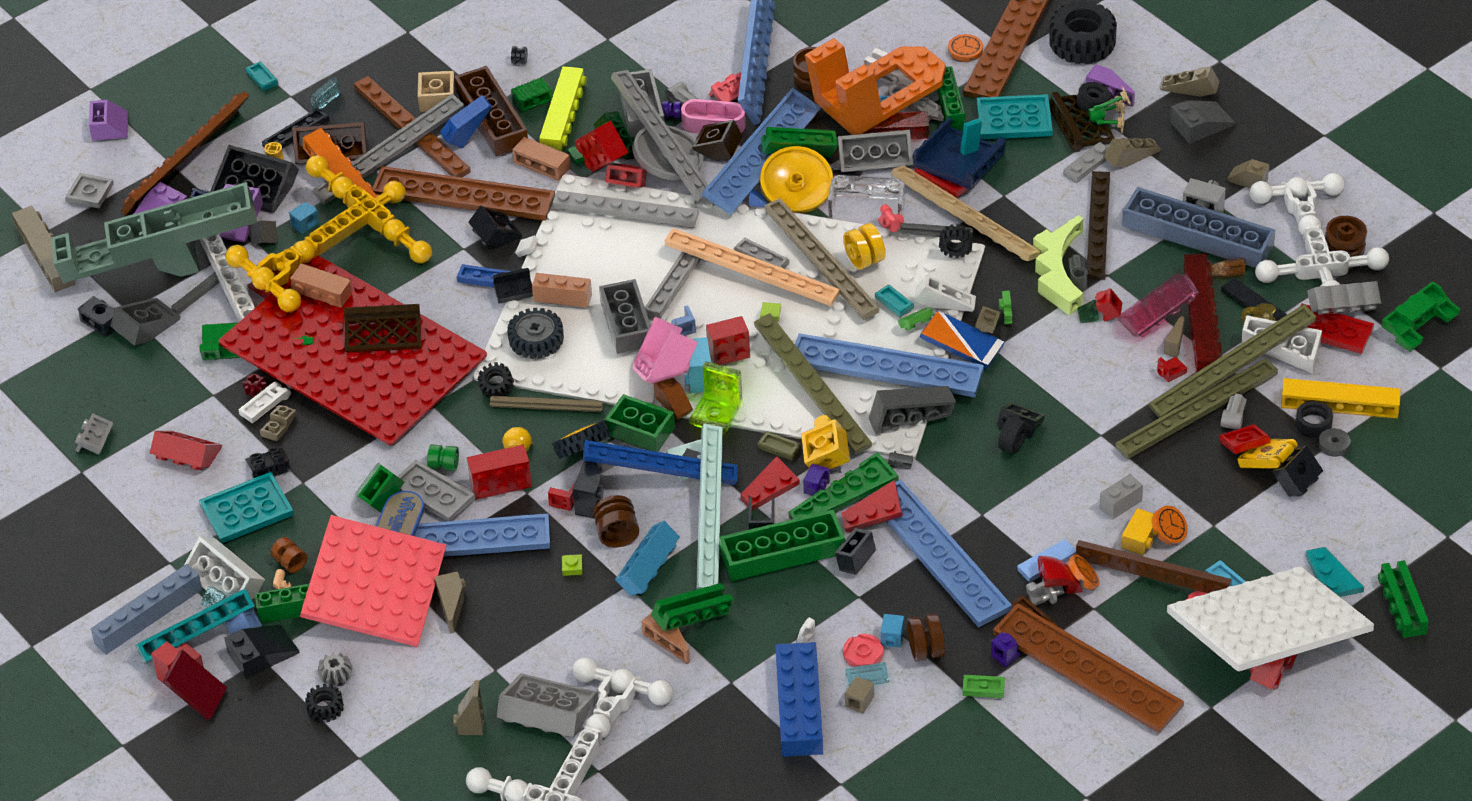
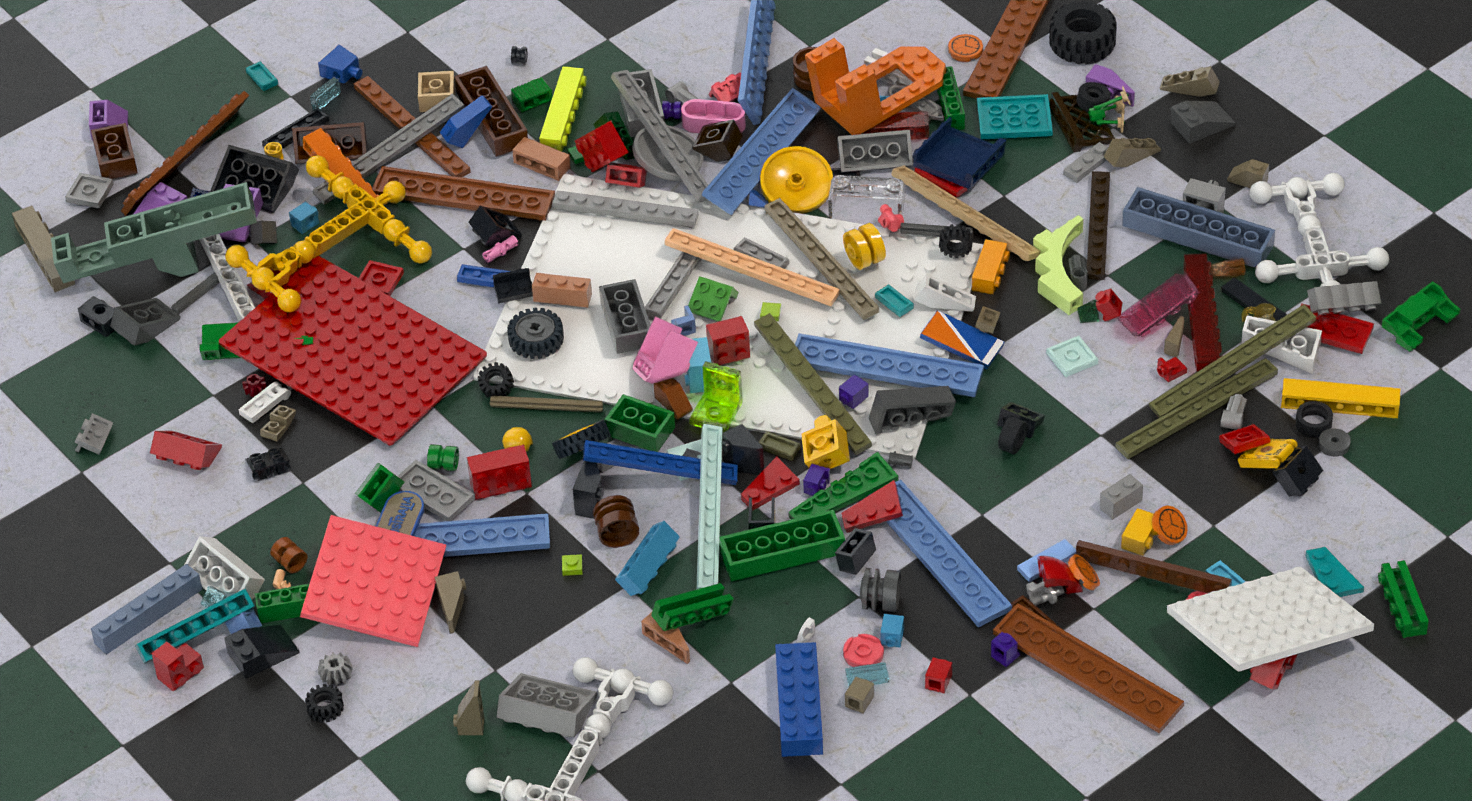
(114, 151): none -> reddish brown brick
(194, 684): dark red tile -> none
(246, 507): teal plate -> none
(321, 285): nougat brick -> none
(340, 64): none -> blue torso
(382, 276): none -> red plate
(382, 315): dark brown fence -> none
(500, 249): none -> bright pink pin
(526, 246): white tile -> none
(561, 498): red bracket -> none
(711, 298): none -> bright green bracket
(742, 450): none -> black slope
(818, 140): green brick -> none
(853, 391): none -> dark purple brick
(881, 589): none -> dark grey wheel
(923, 315): bright green plate -> none
(925, 637): reddish brown wheel -> none
(938, 675): none -> red brick
(971, 137): teal tile -> none
(983, 686): bright green plate -> none
(990, 267): none -> light orange brick
(1005, 305): bright green plate -> none
(1072, 356): none -> light aqua tile
(1347, 235): reddish brown wheel -> none

